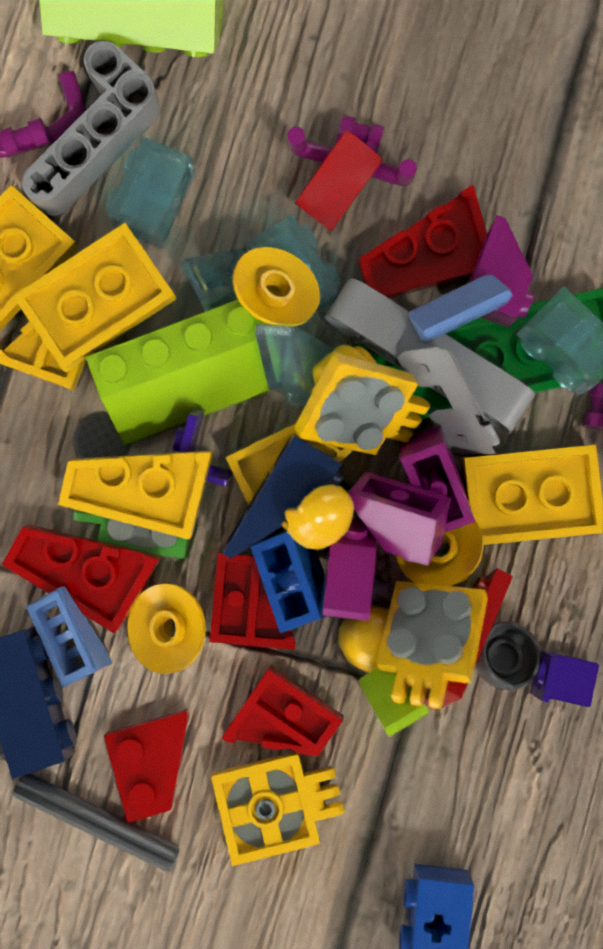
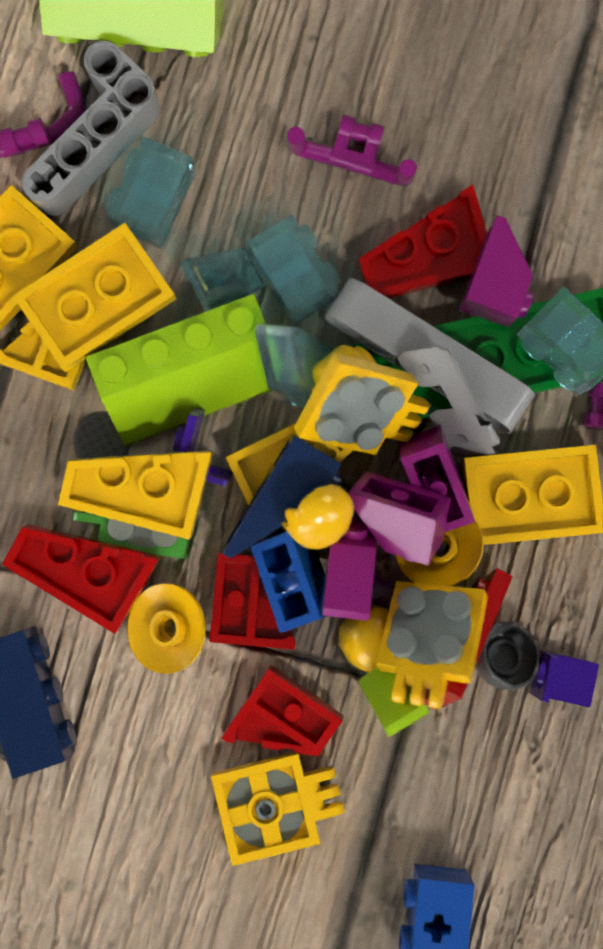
(61, 656): medium blue slope -> none
(96, 821): dark grey axle -> none
(148, 763): red wing -> none
(276, 287): yellow dish -> none
(339, 180): red slope -> none
(459, 307): medium blue slope -> none

